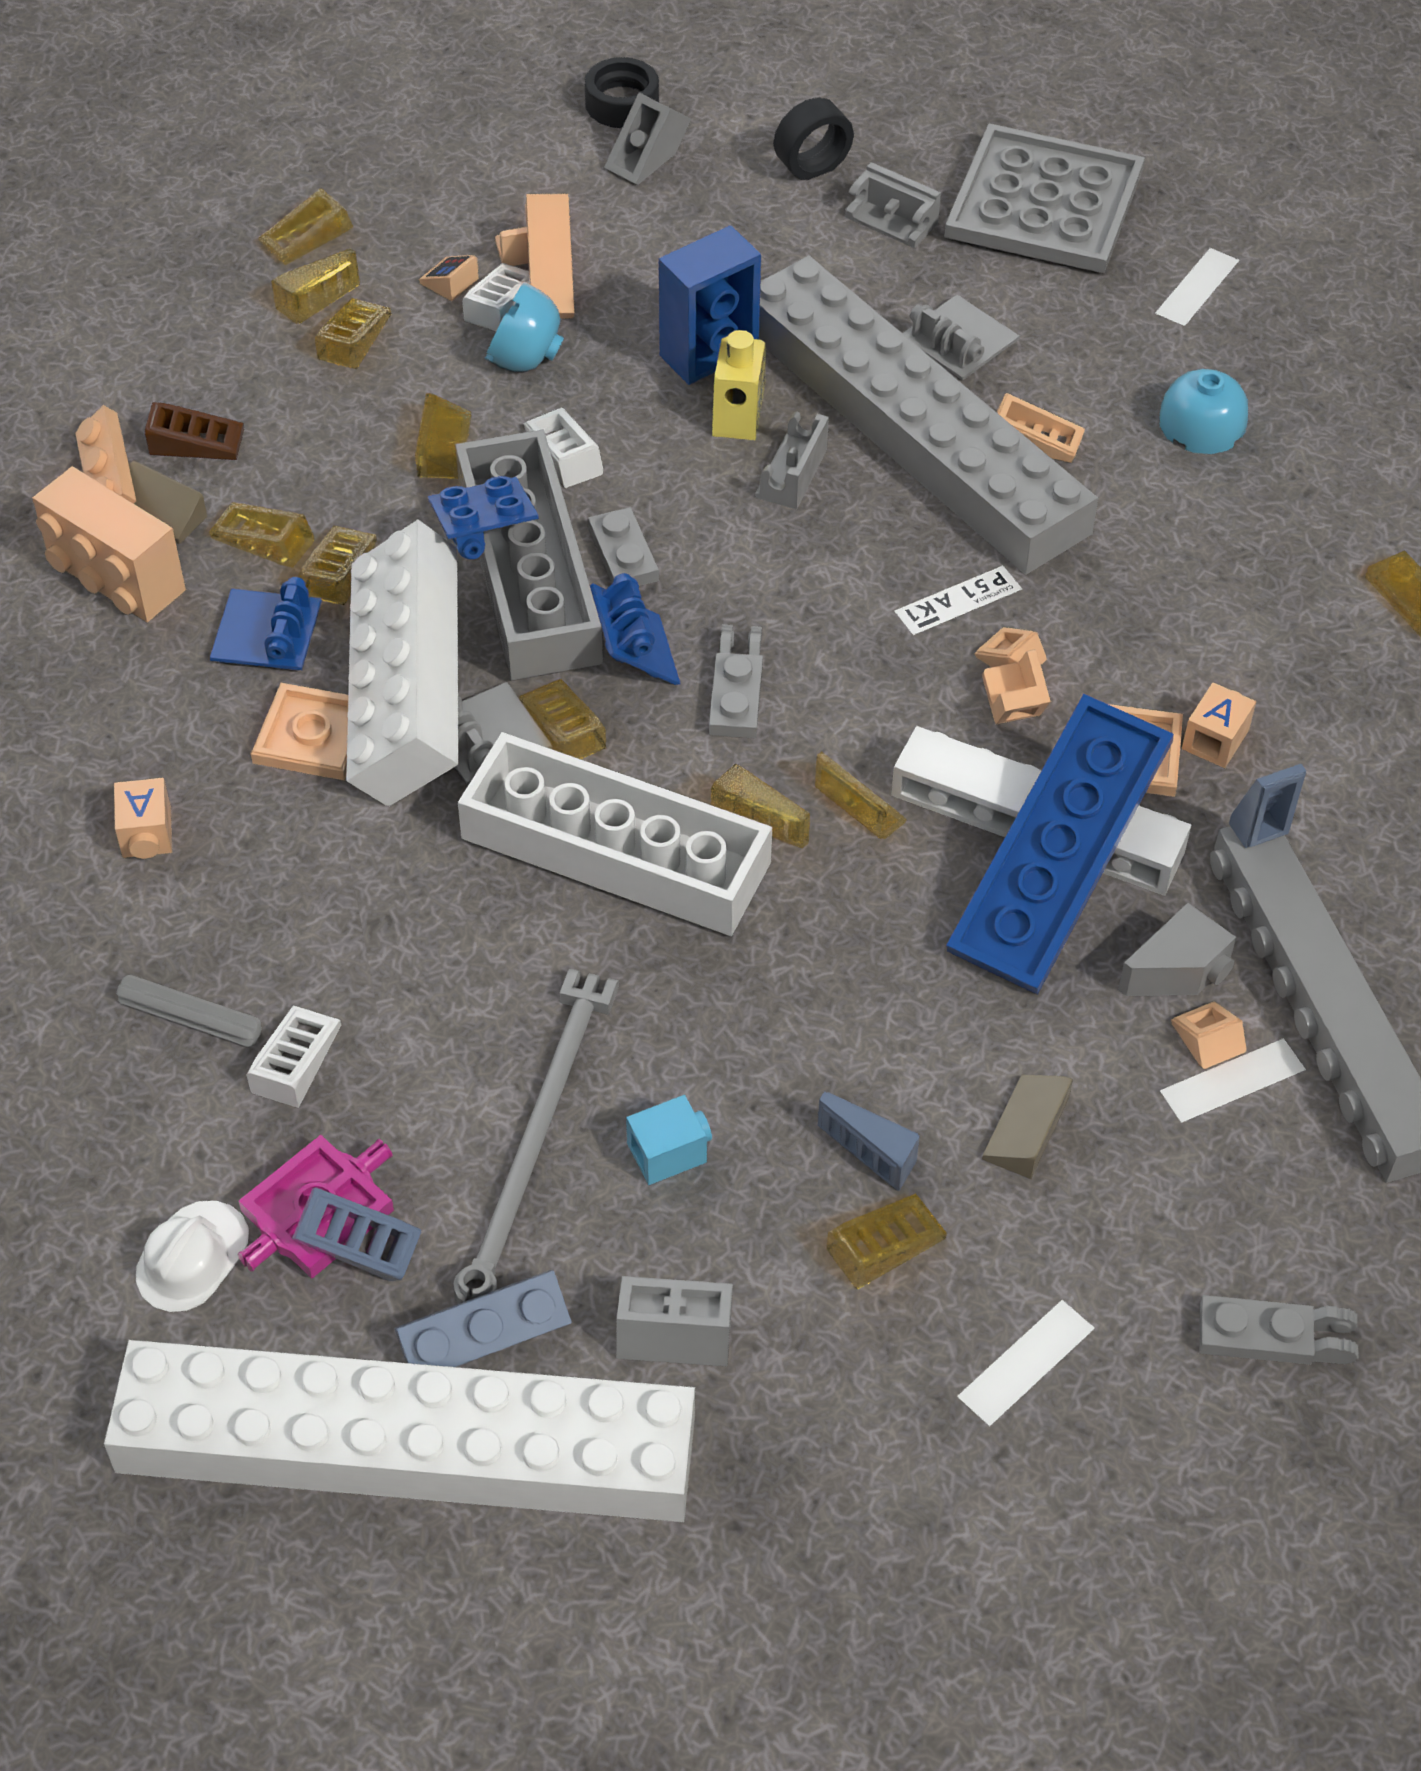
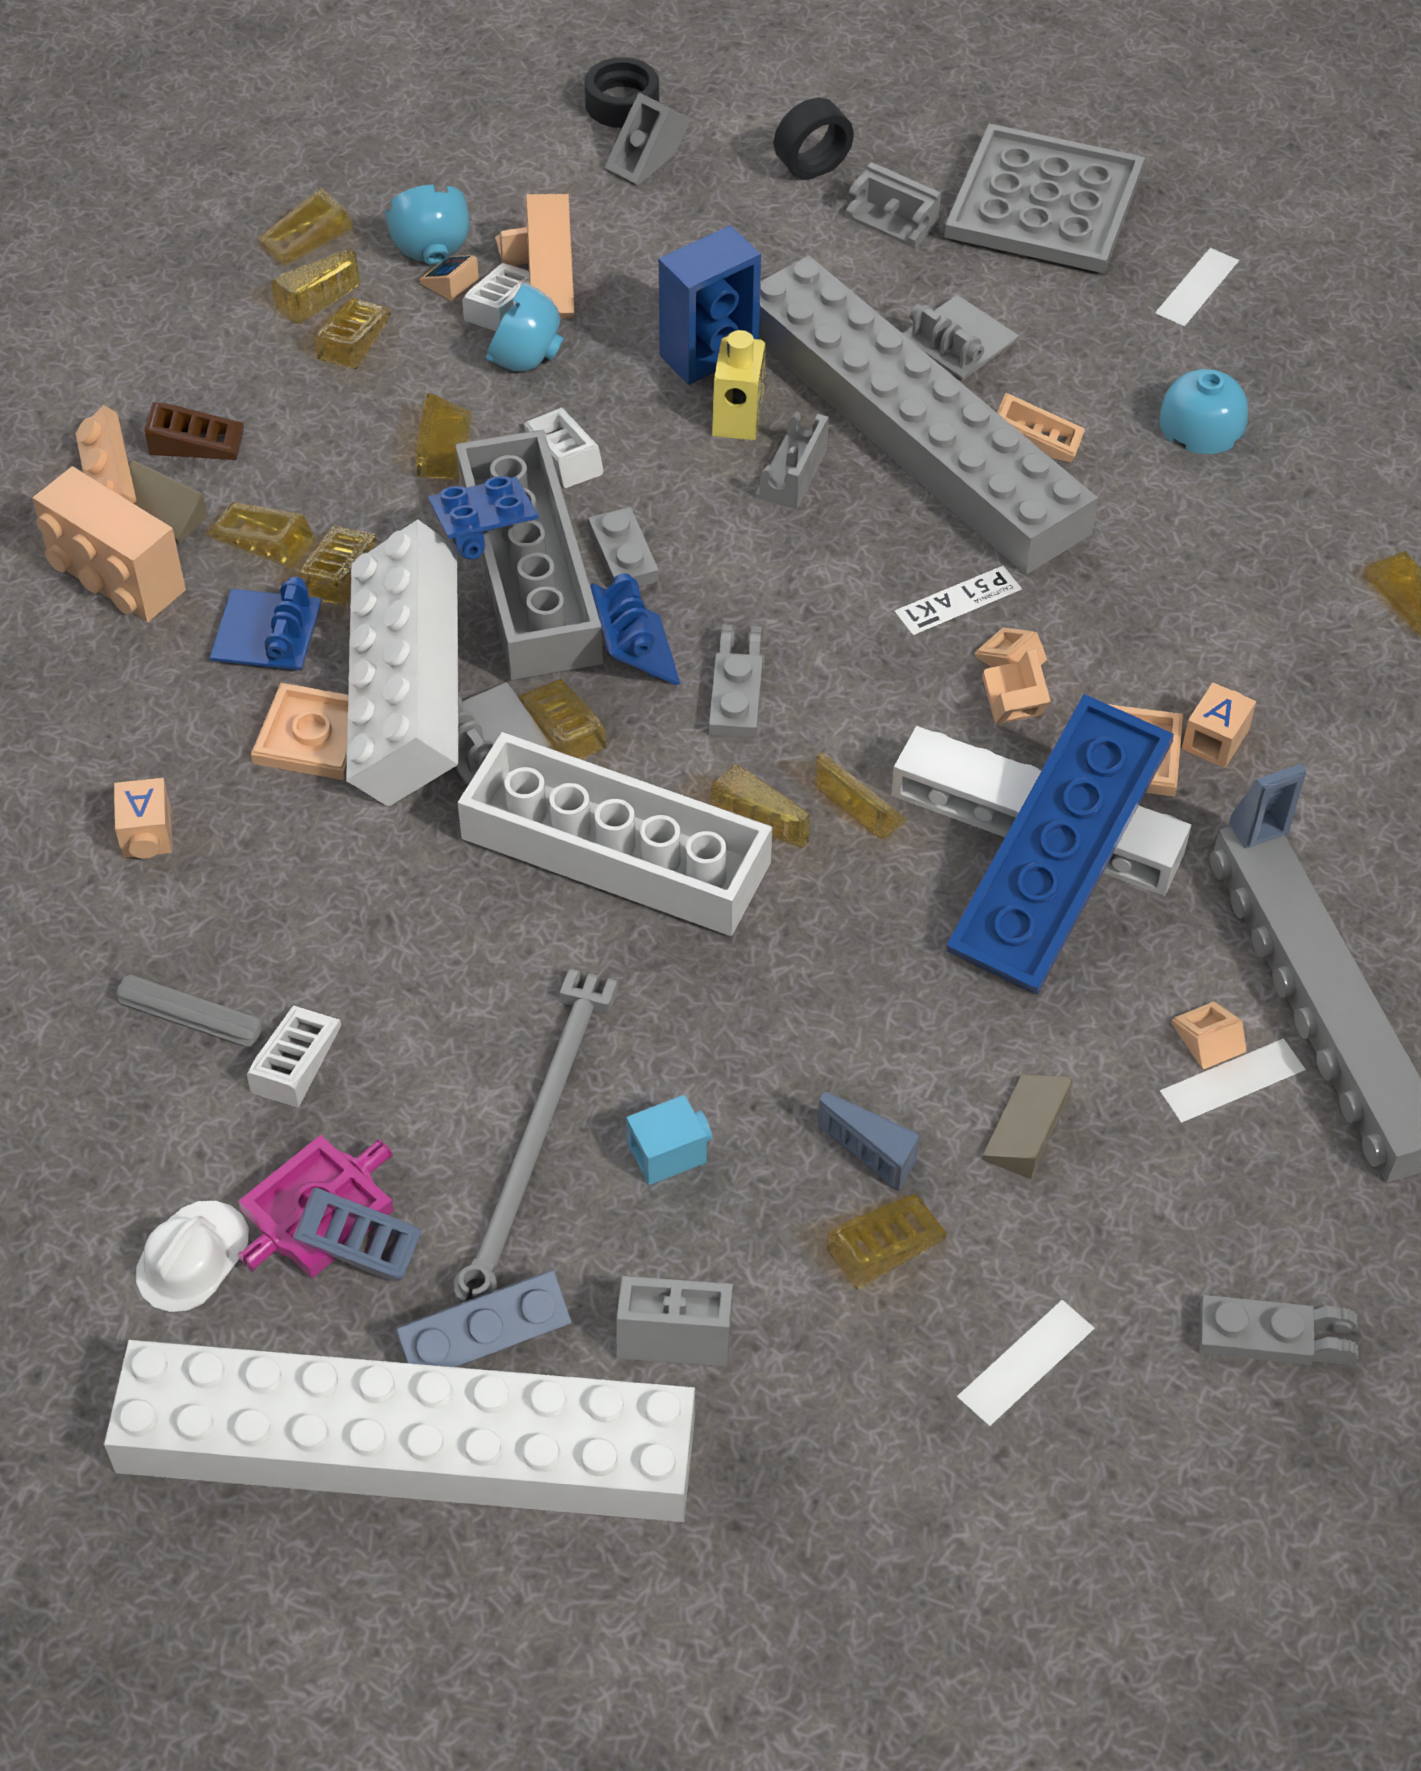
(428, 223): none -> medium azure cylinder
(1180, 957): light grey slope -> none

